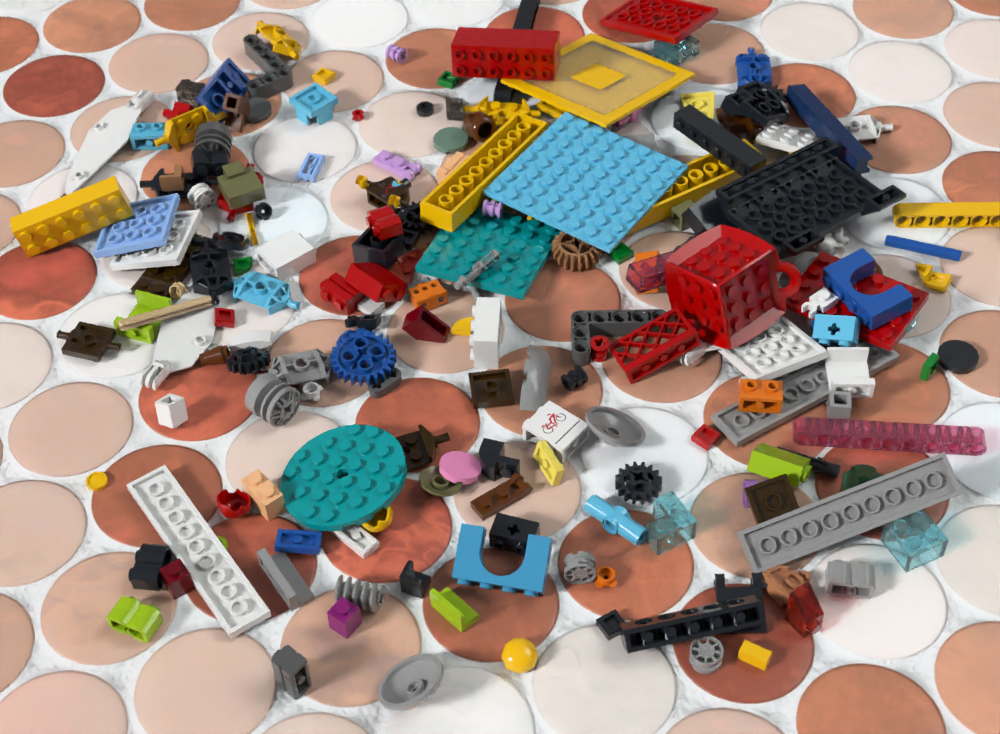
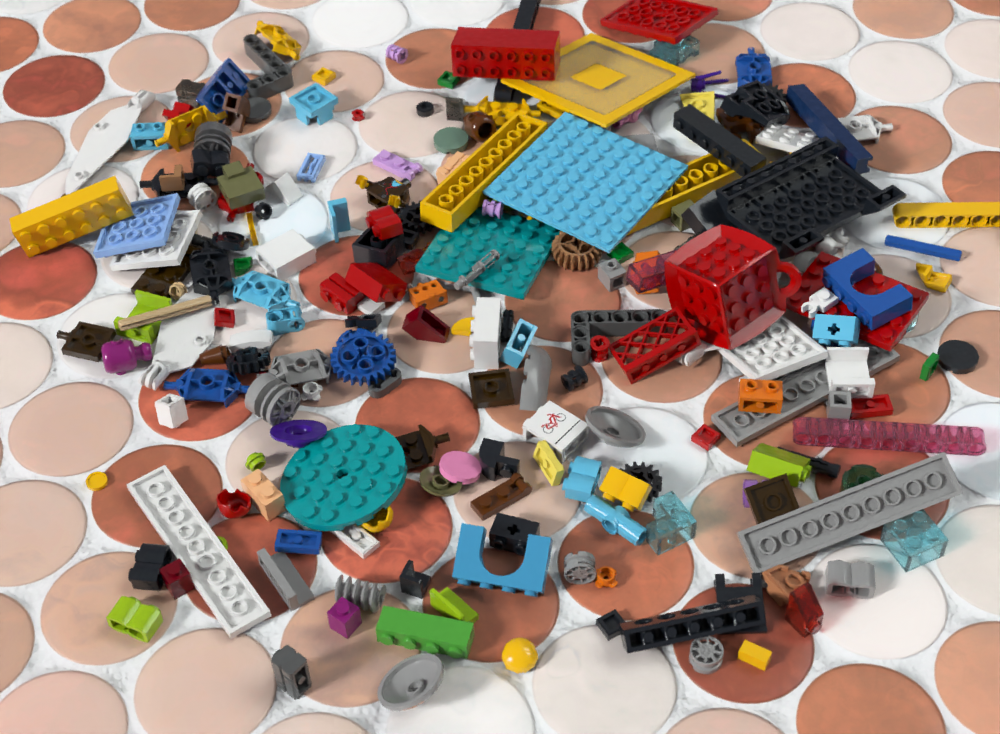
(122, 355): none -> magenta piece
(223, 385): none -> blue plate
(255, 461): none -> lime plate
(282, 320): none -> medium azure piece
(285, 189): none -> white slope
(298, 432): none -> dark purple hat
(338, 217): none -> medium azure panel
(425, 632): none -> bright green brick
(507, 325): none -> black axle
(518, 343): none -> medium azure brick
(582, 479): none -> medium azure brick
(612, 275): none -> light grey brick
(625, 488): none -> yellow brick
(698, 83): none -> dark purple plant
(871, 407): none -> red plate

